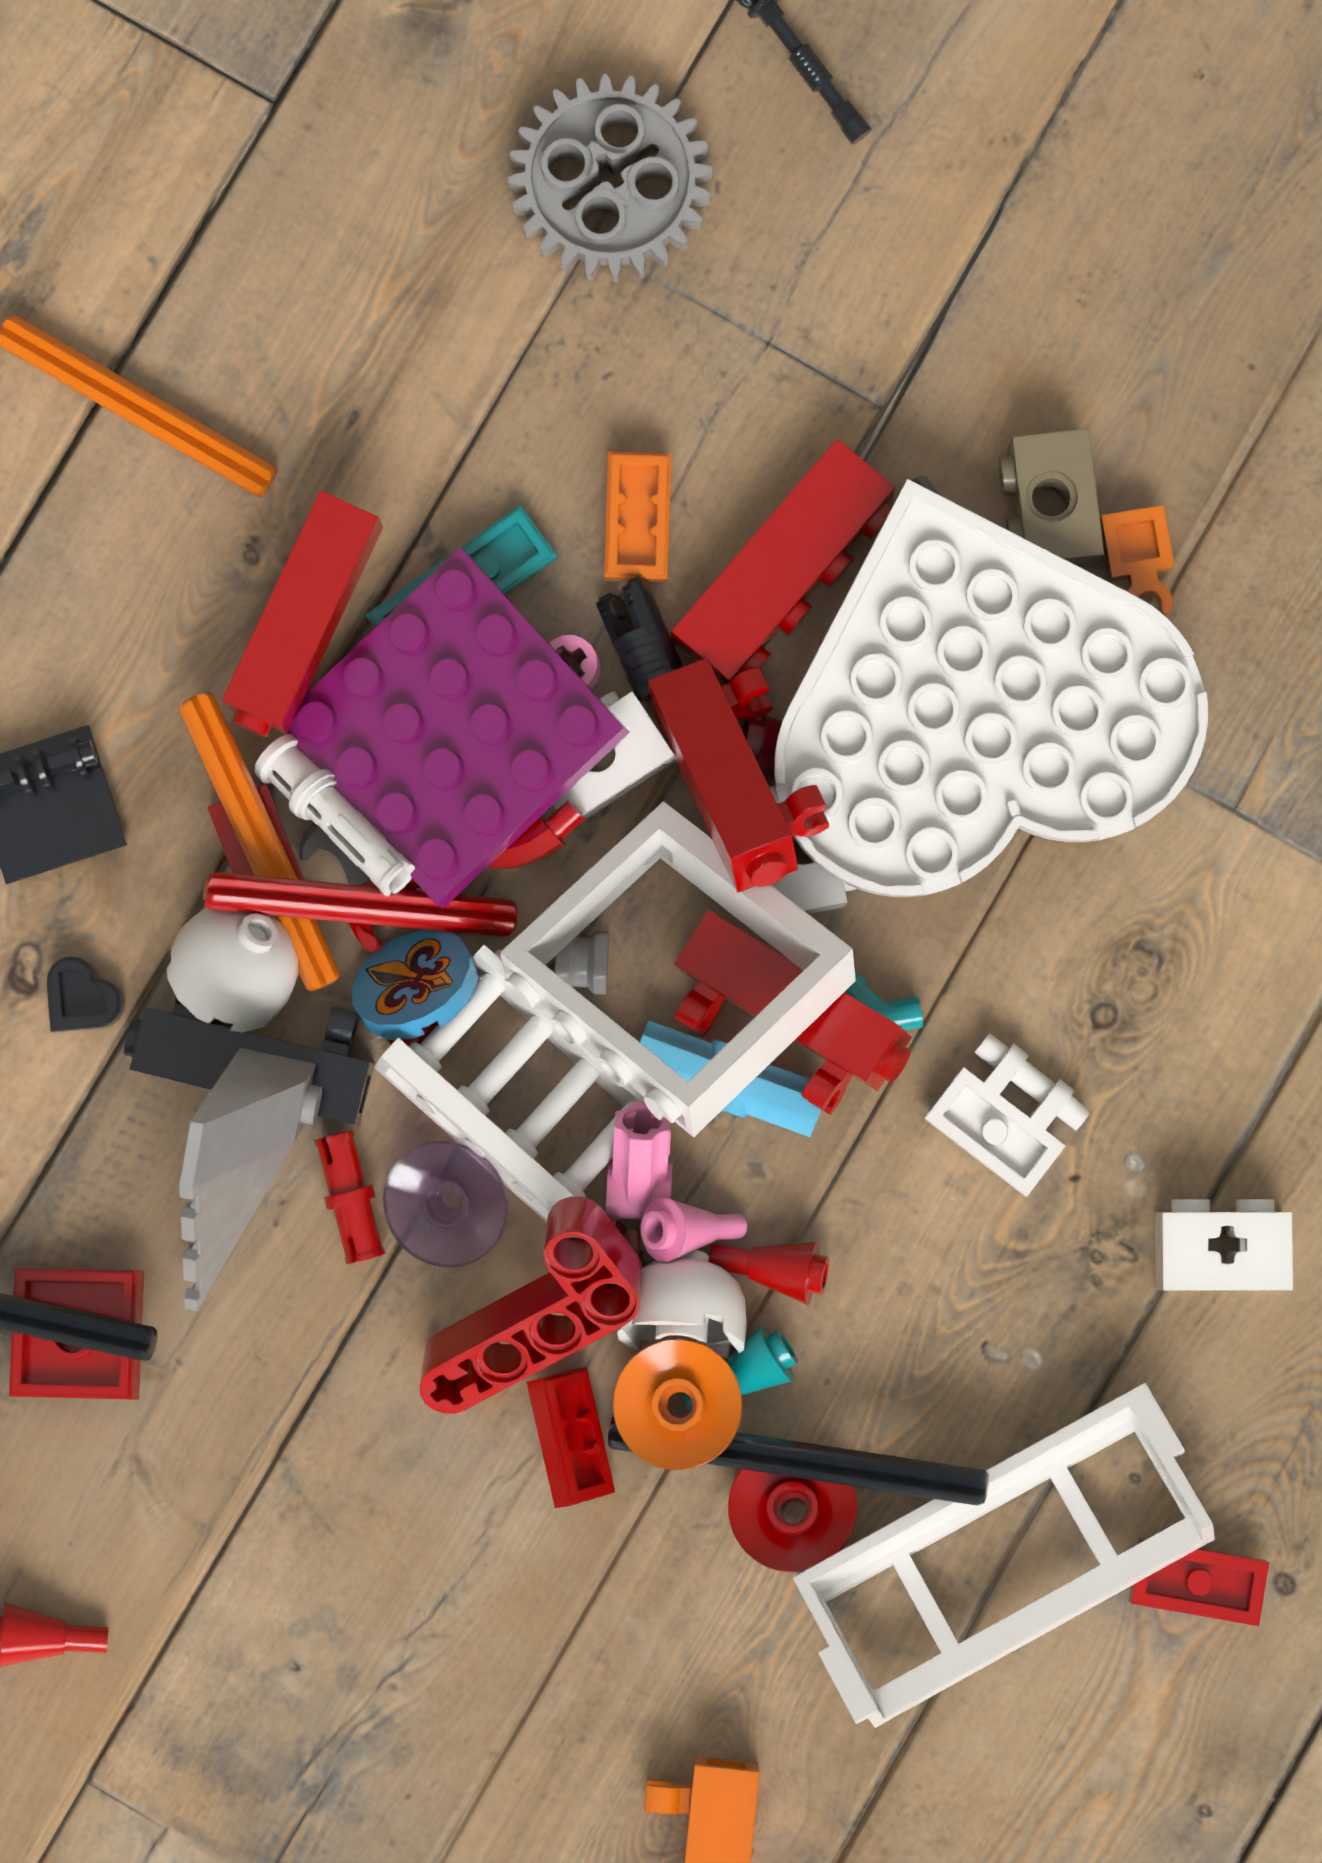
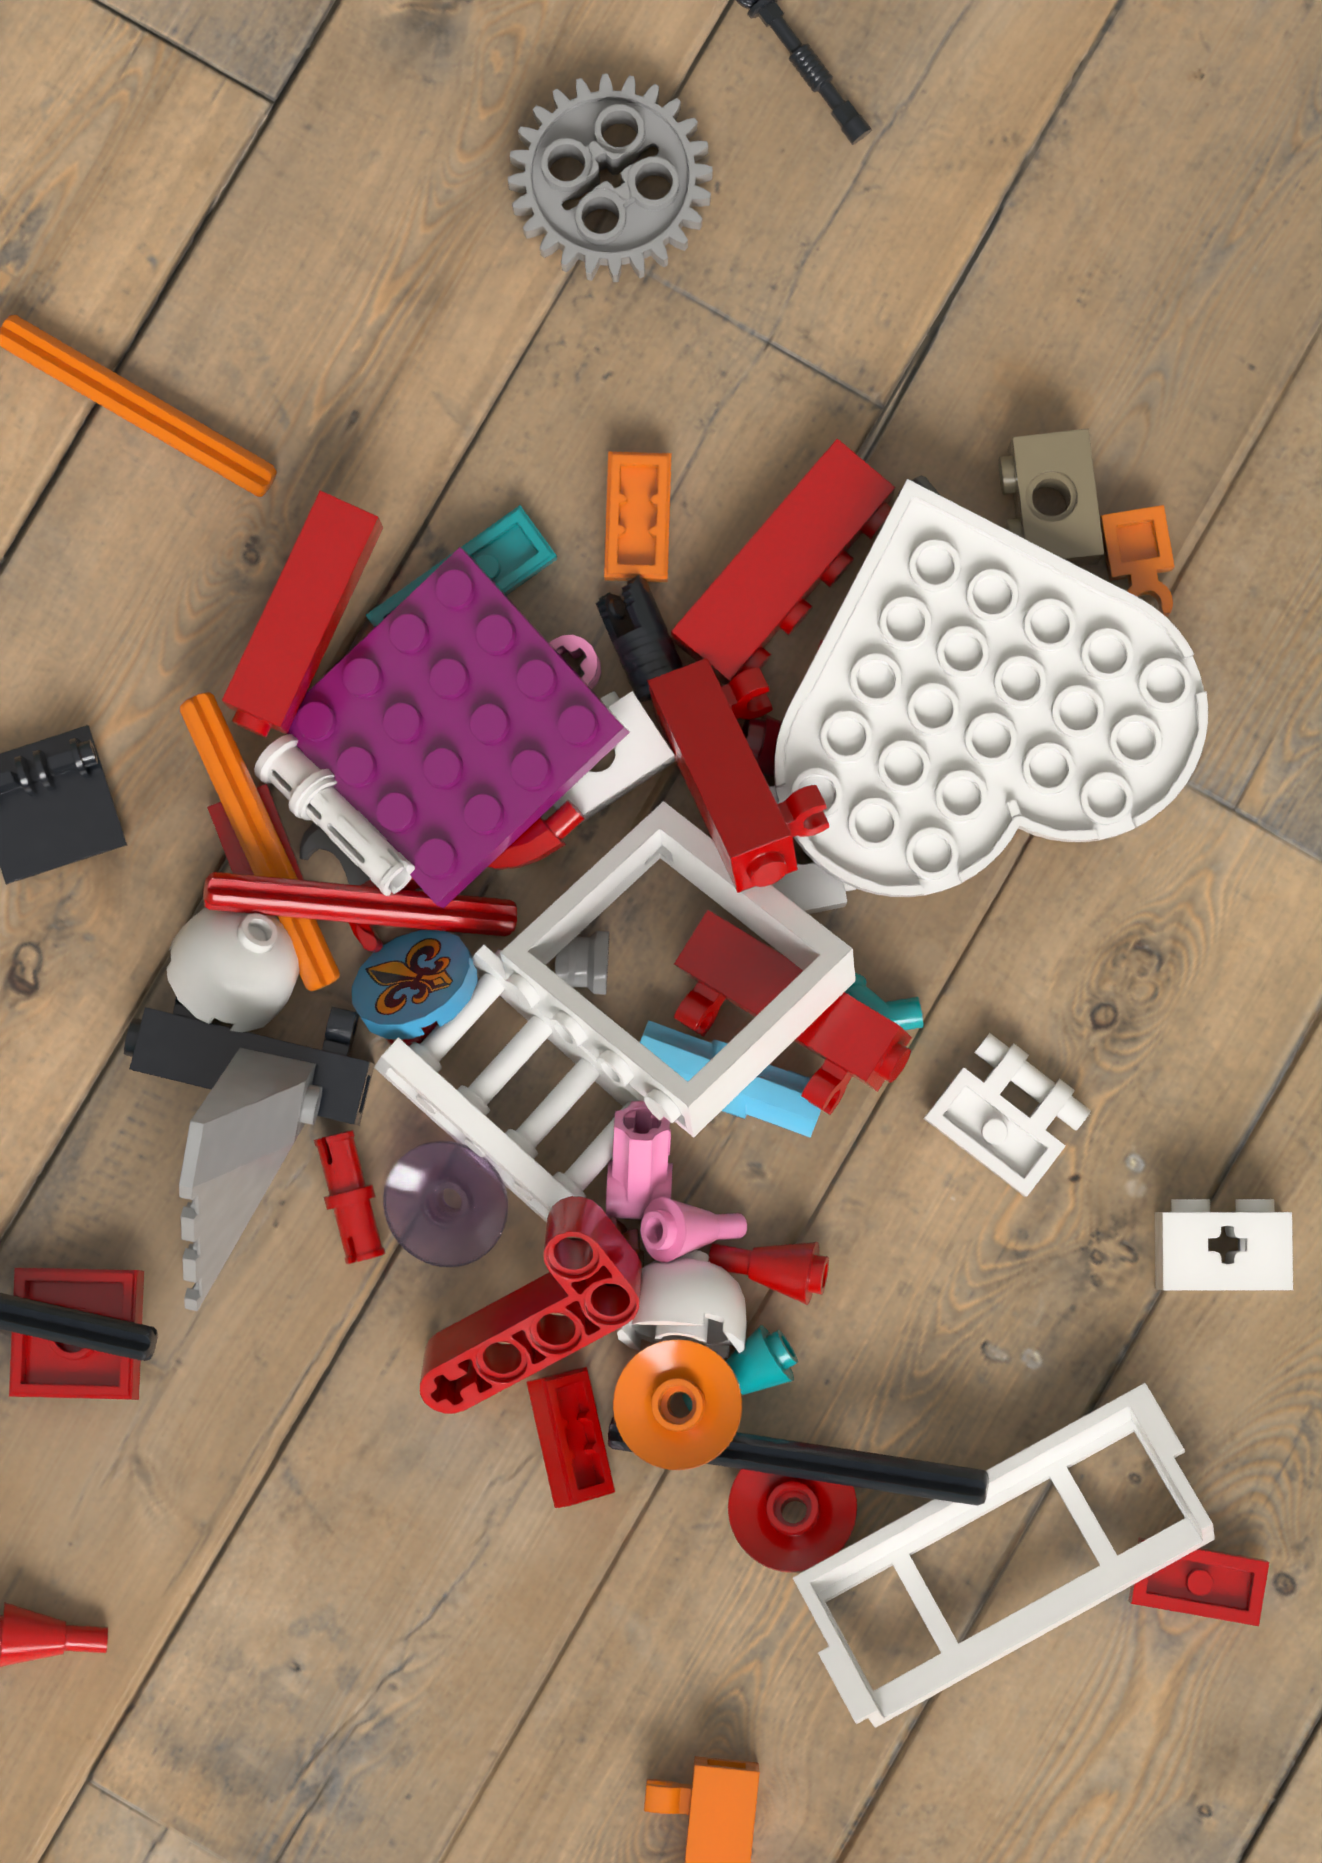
(79, 998): black tile -> none

